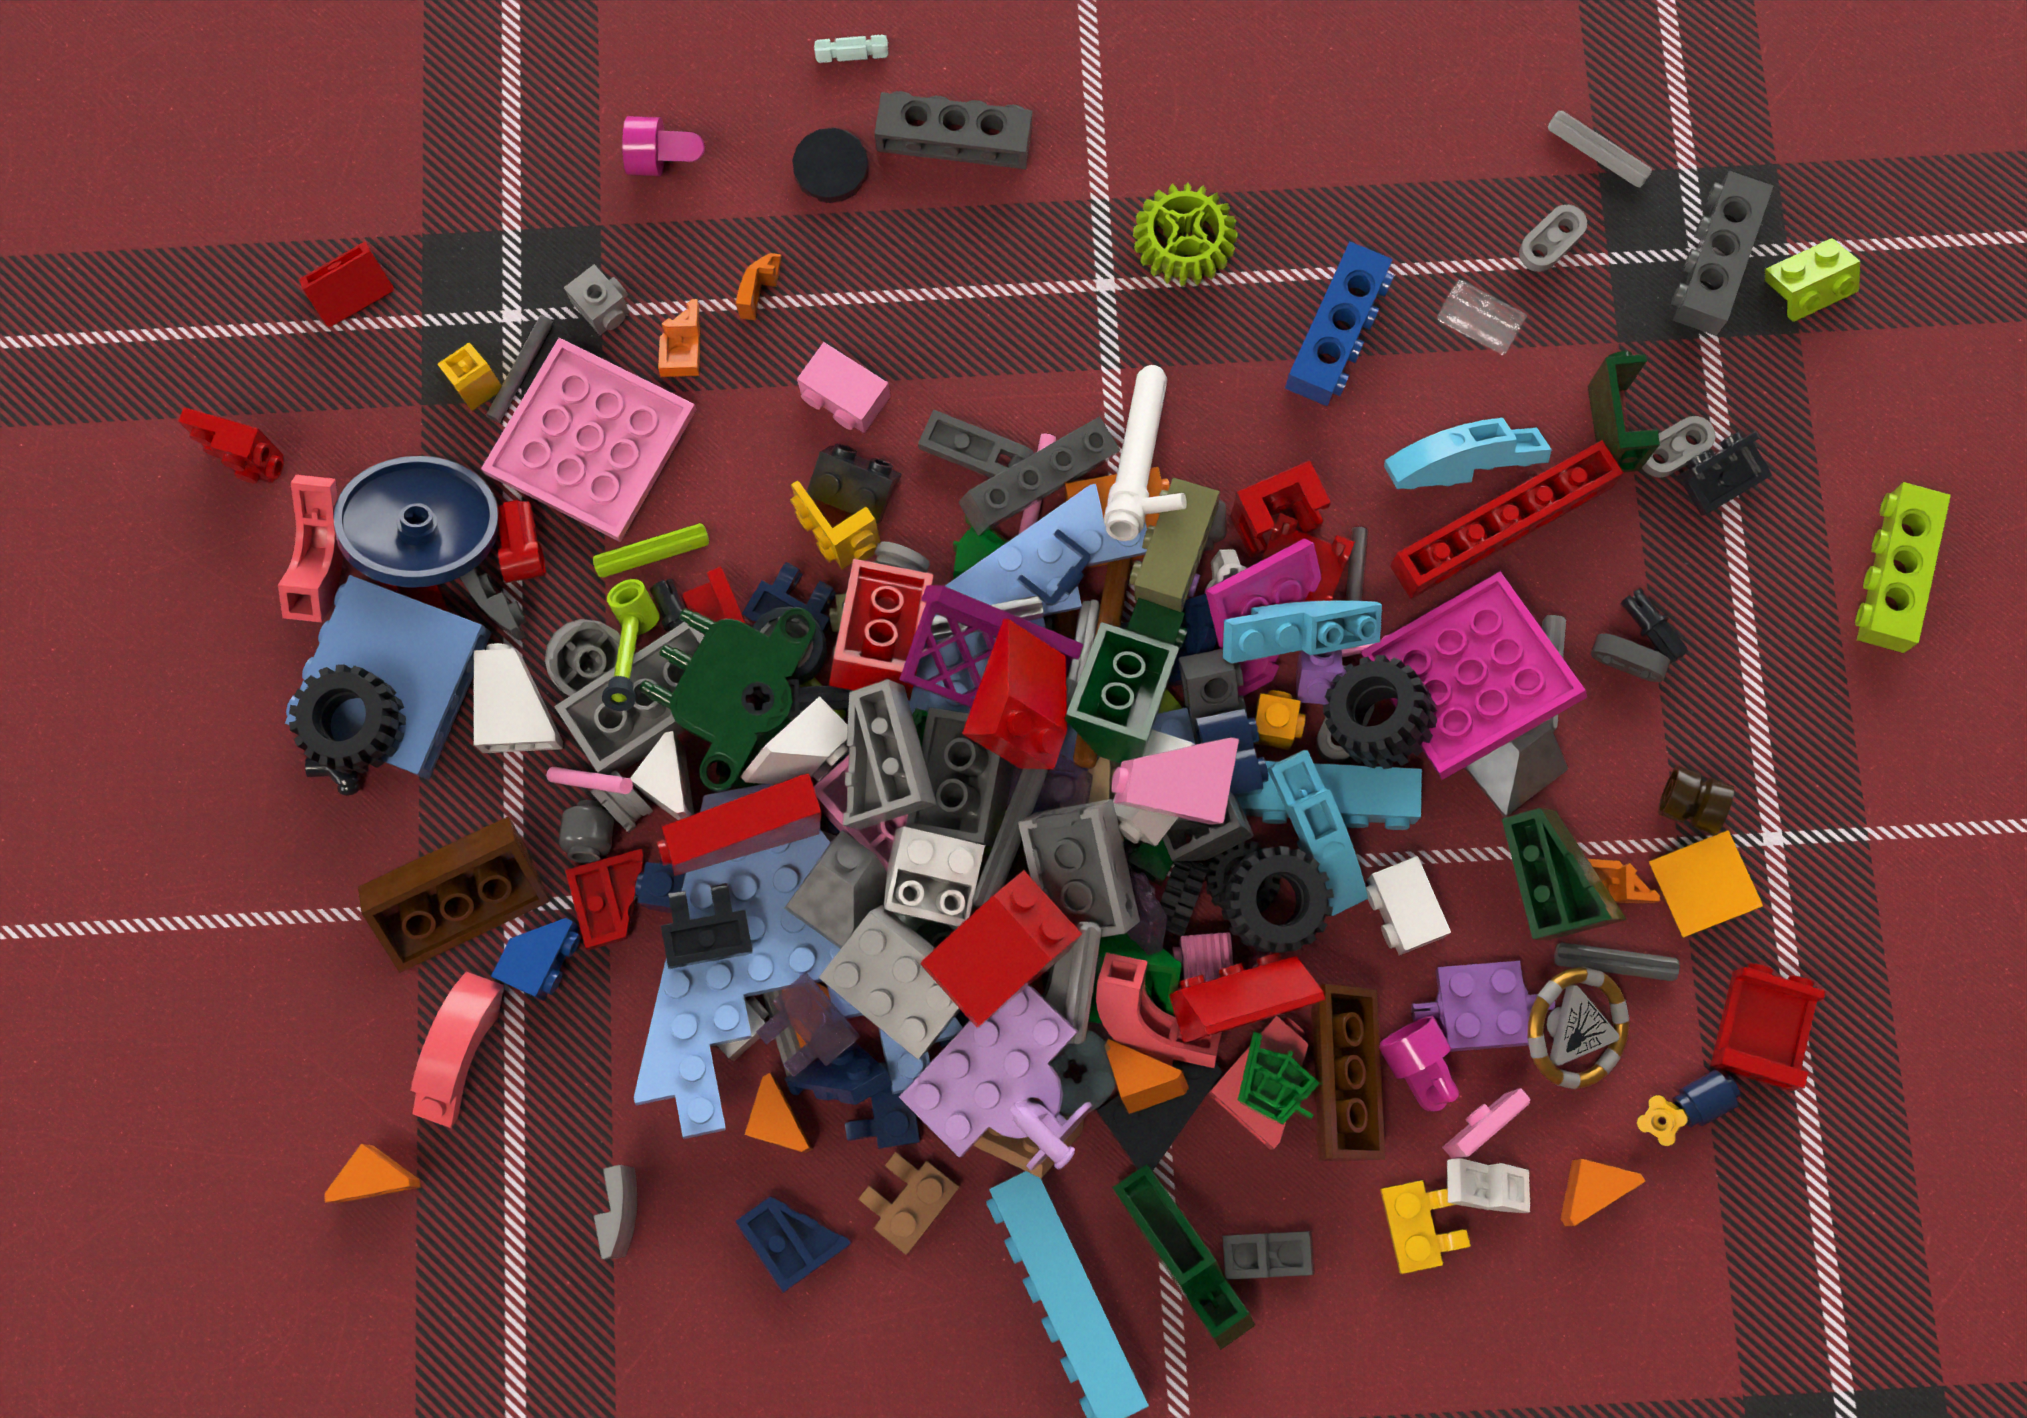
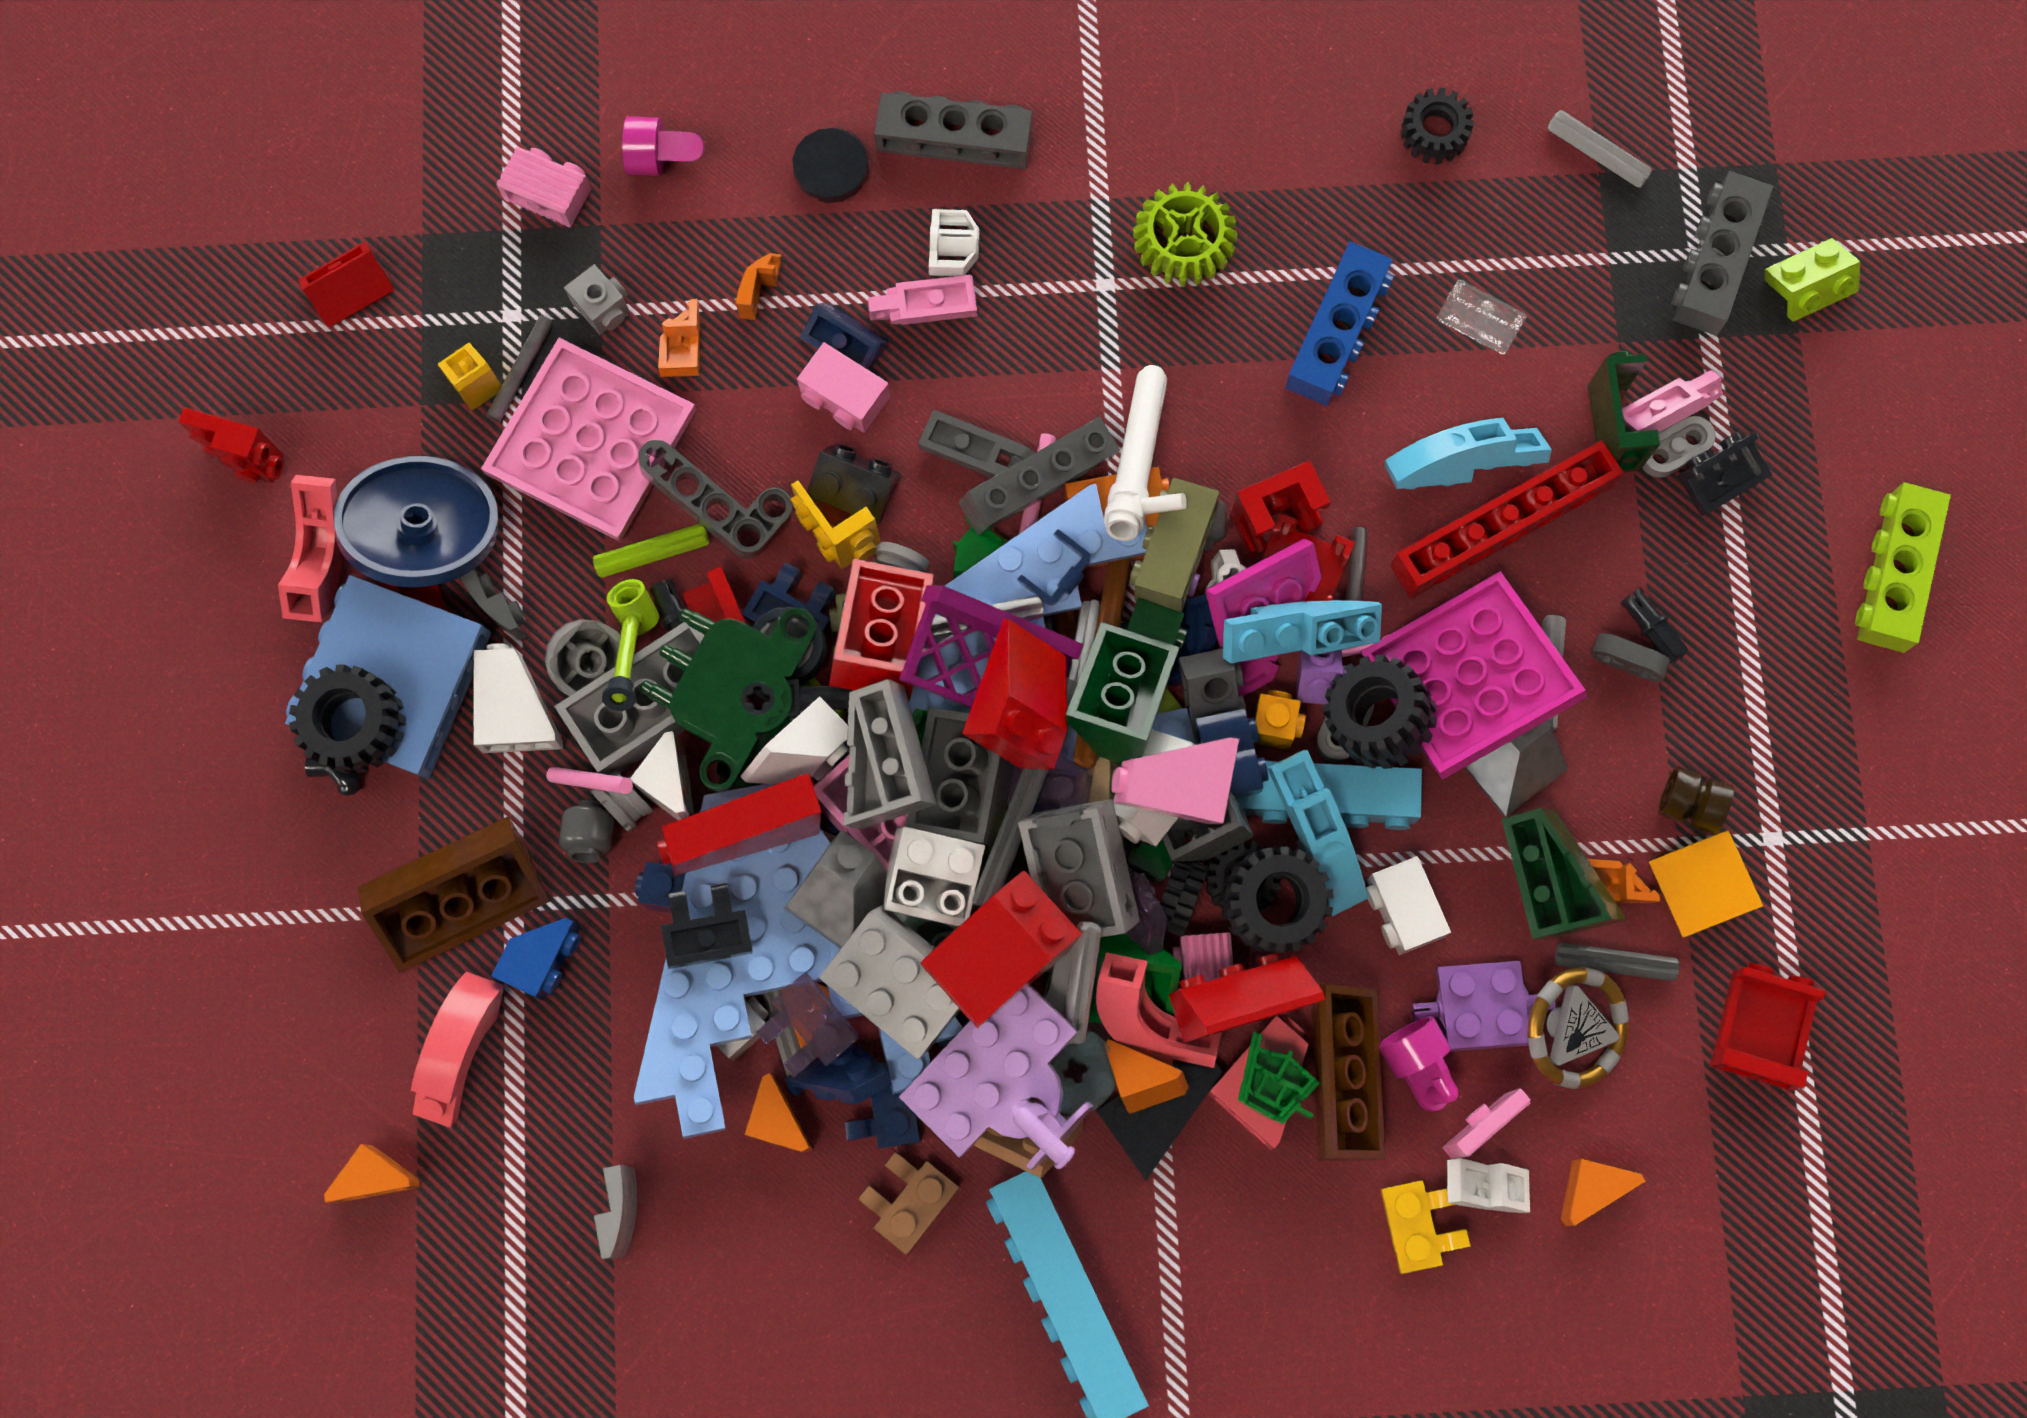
(520, 552): red piece -> none
(544, 186): none -> bright pink brick
(605, 897): red wing -> none
(710, 494): none -> dark grey beam
(788, 1241): dark blue wing -> none
(843, 334): none -> dark blue slope
(851, 48): light aqua axle -> none
(926, 301): none -> bright pink hinge
(952, 242): none -> white piece
(1184, 1256): dark green slope -> none
(1268, 1255): dark grey slope -> none
(1440, 106): none -> black tyre
(1551, 240): light grey plate -> none
(1672, 403): none -> bright pink hinge
(1674, 1120): yellow plate -> none
(1708, 1098): dark blue brick -> none

